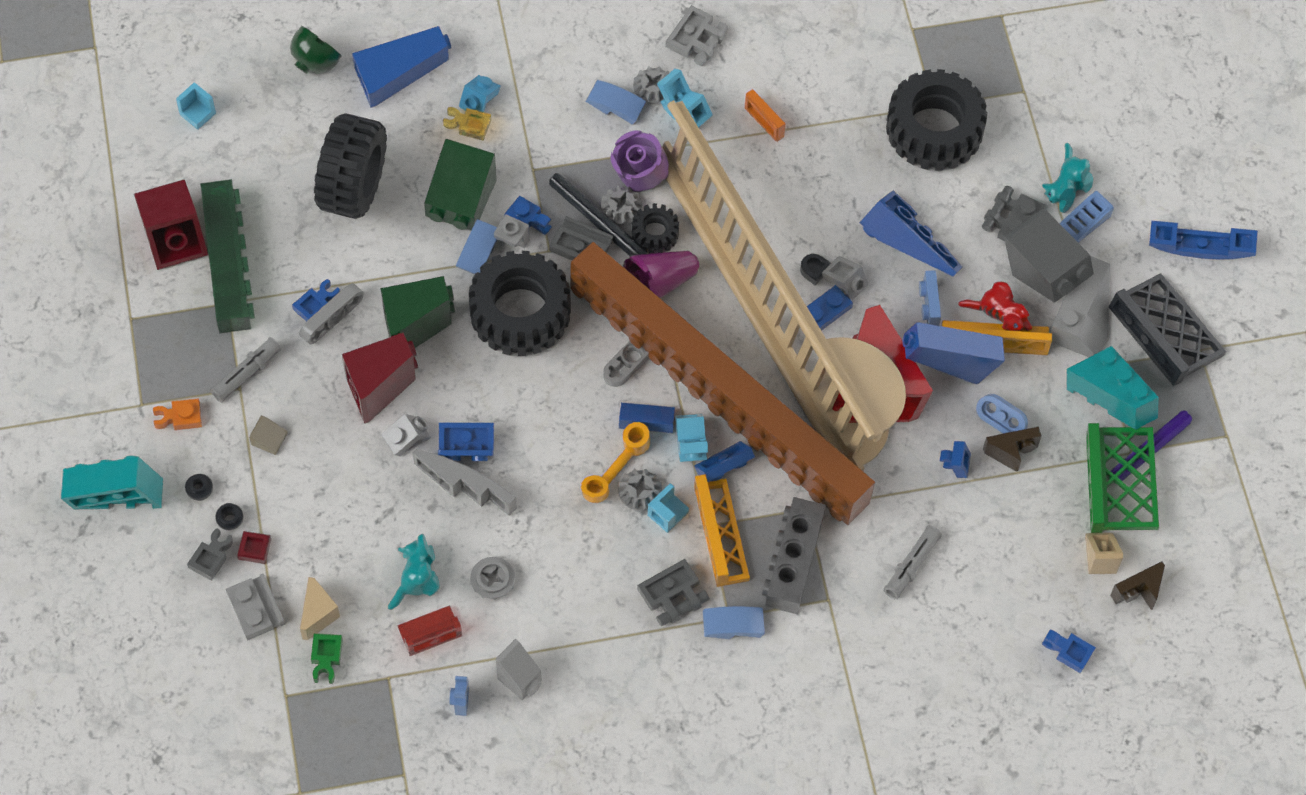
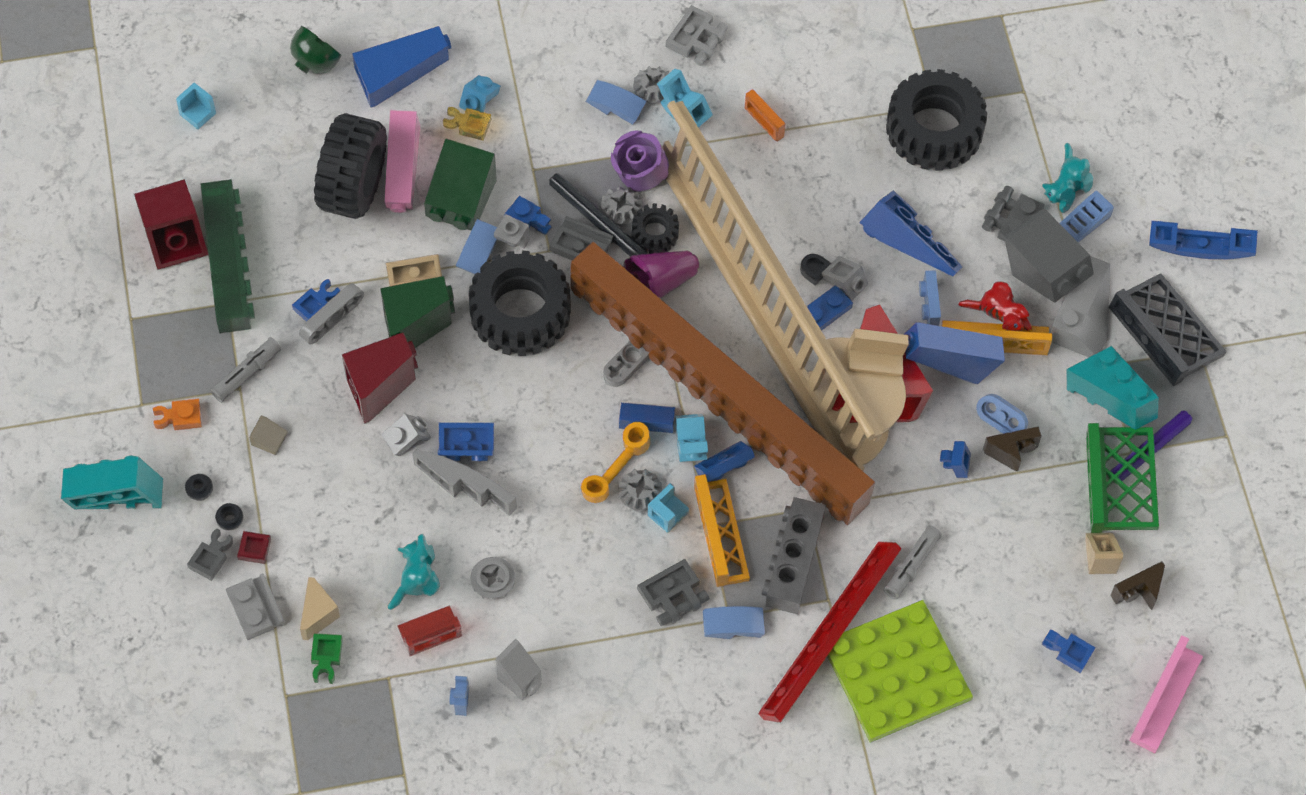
(402, 160): none -> bright pink slope
(413, 269): none -> tan slope
(829, 631): none -> red tile
(876, 352): none -> tan panel
(897, 671): none -> lime plate
(1166, 697): none -> bright pink fence

